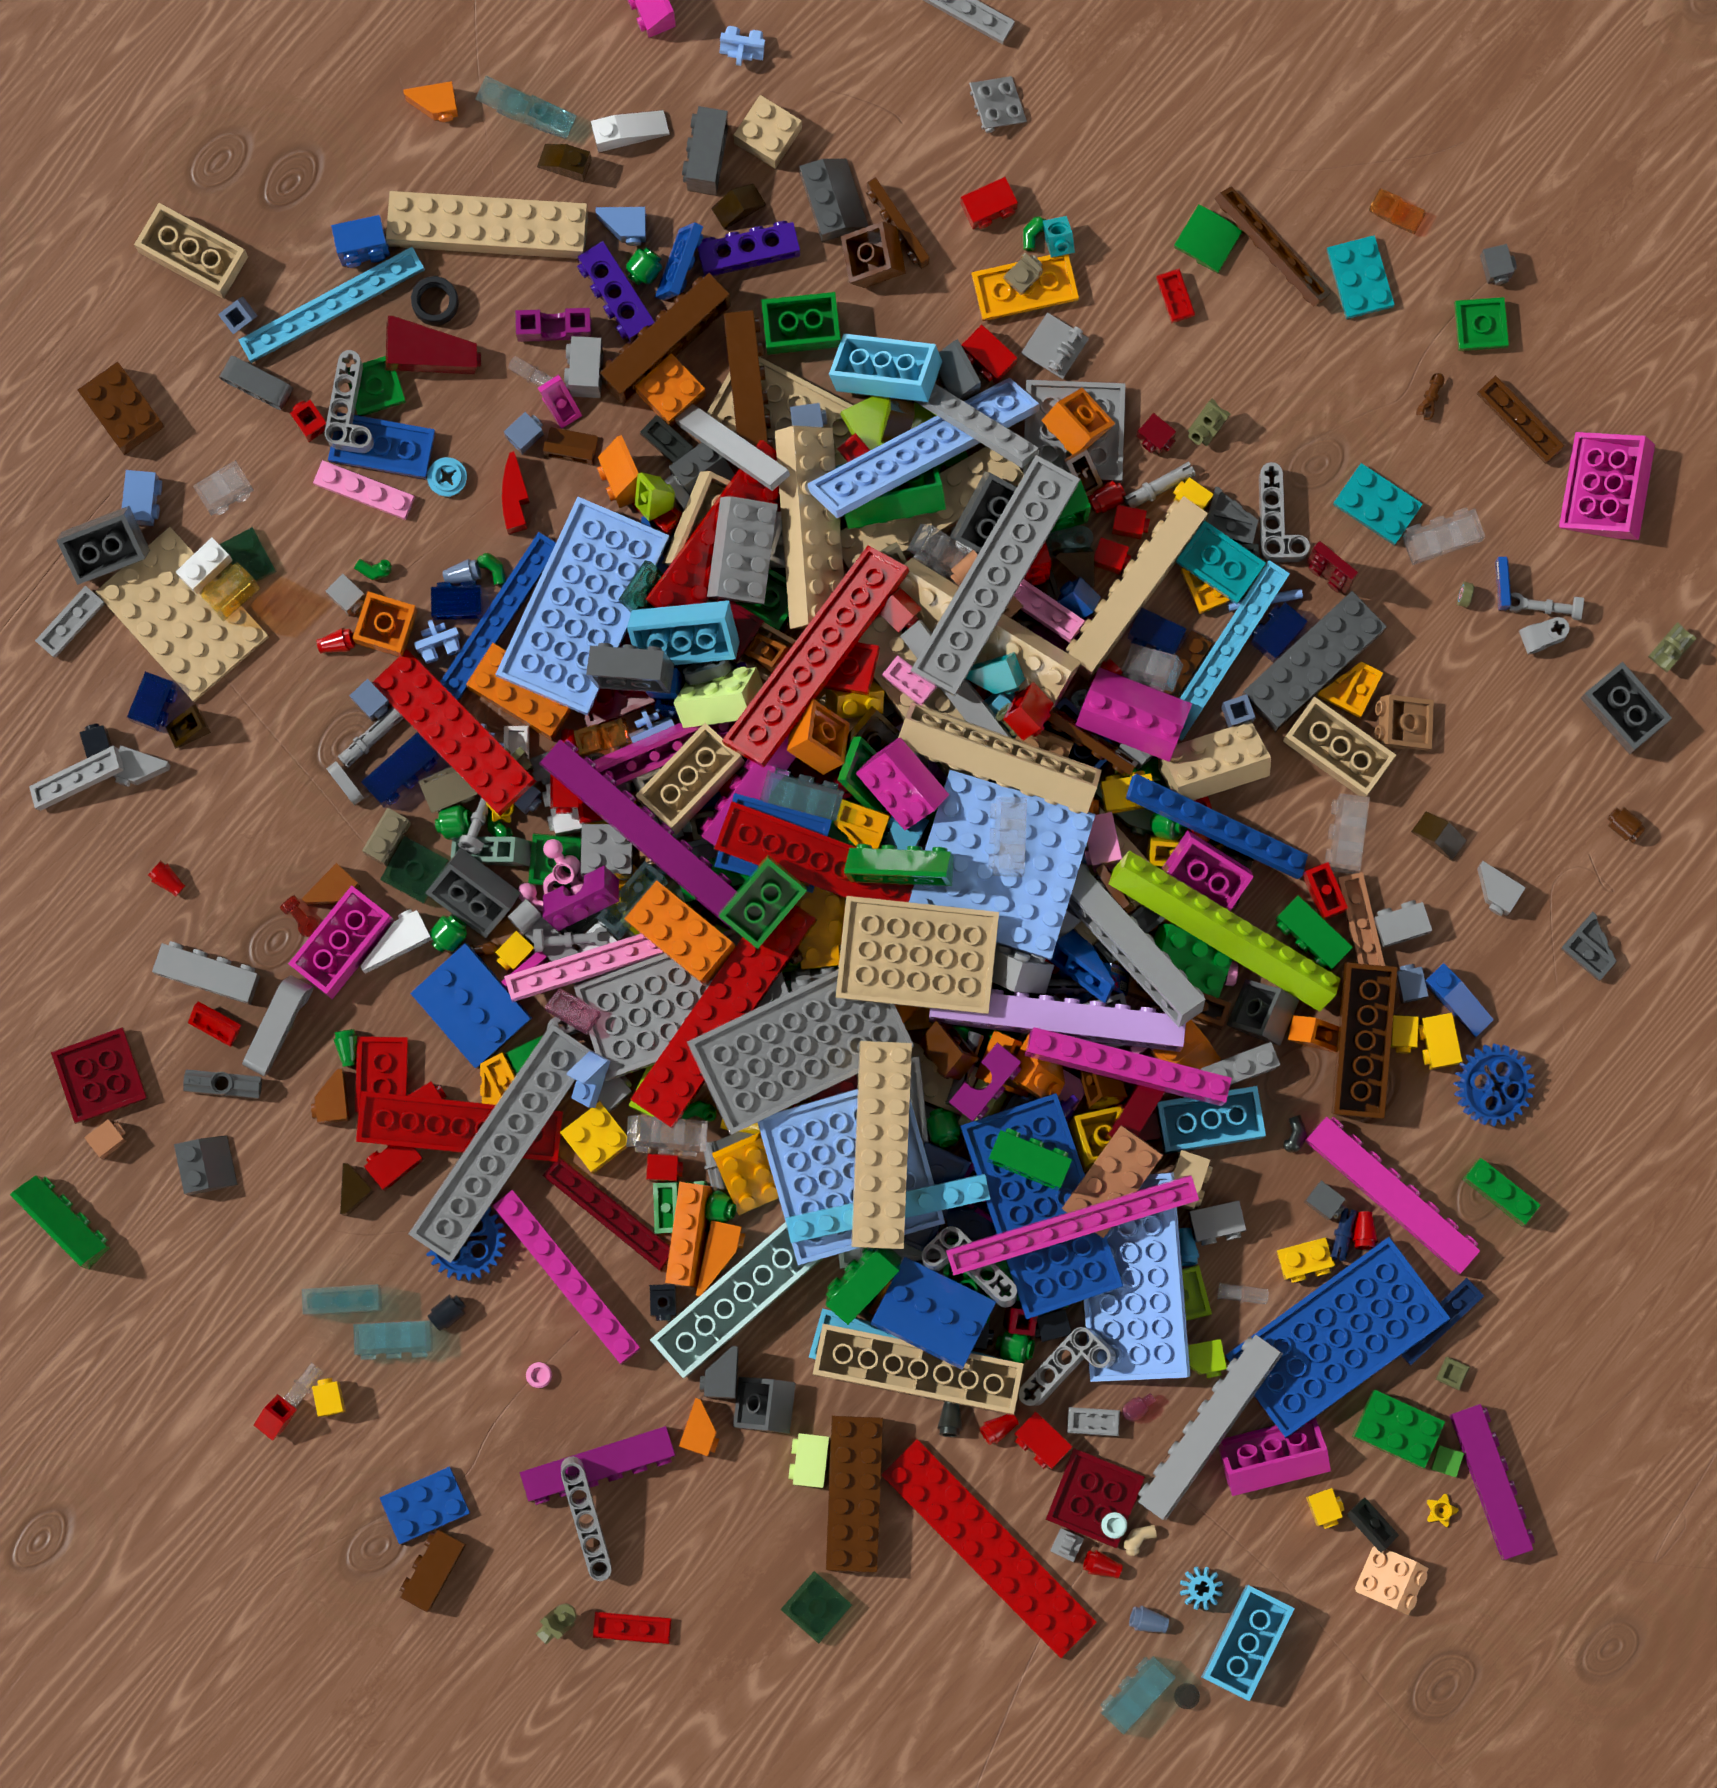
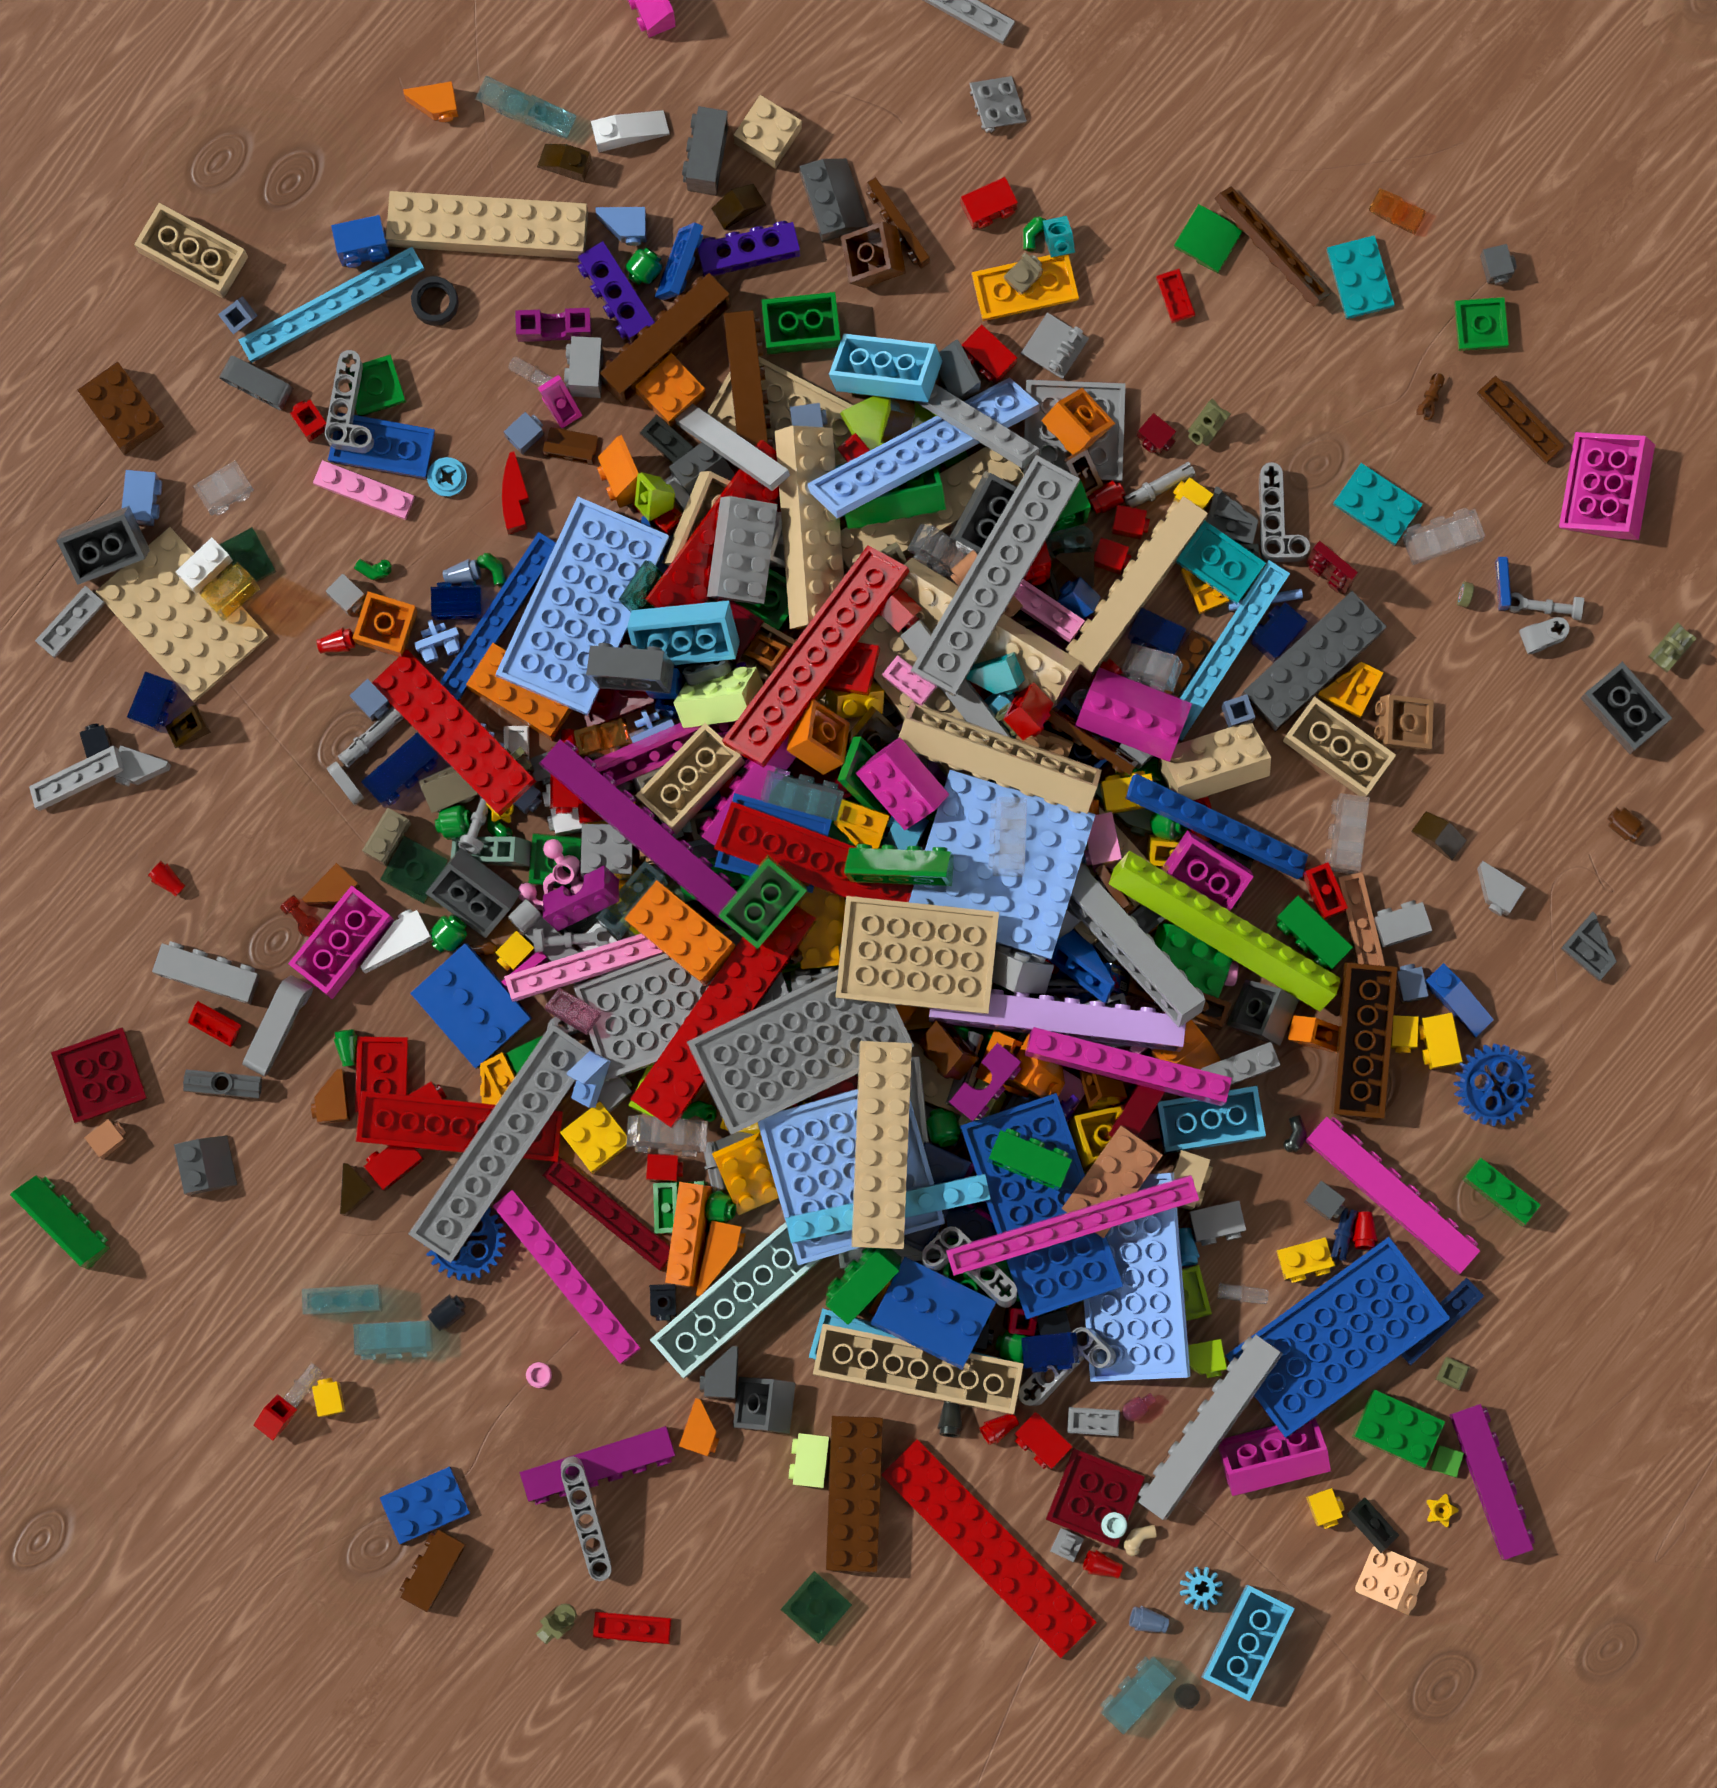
(427, 350): dark red slope -> none
(741, 46): light blue hips -> none
(1050, 1350): none -> clear blue brick

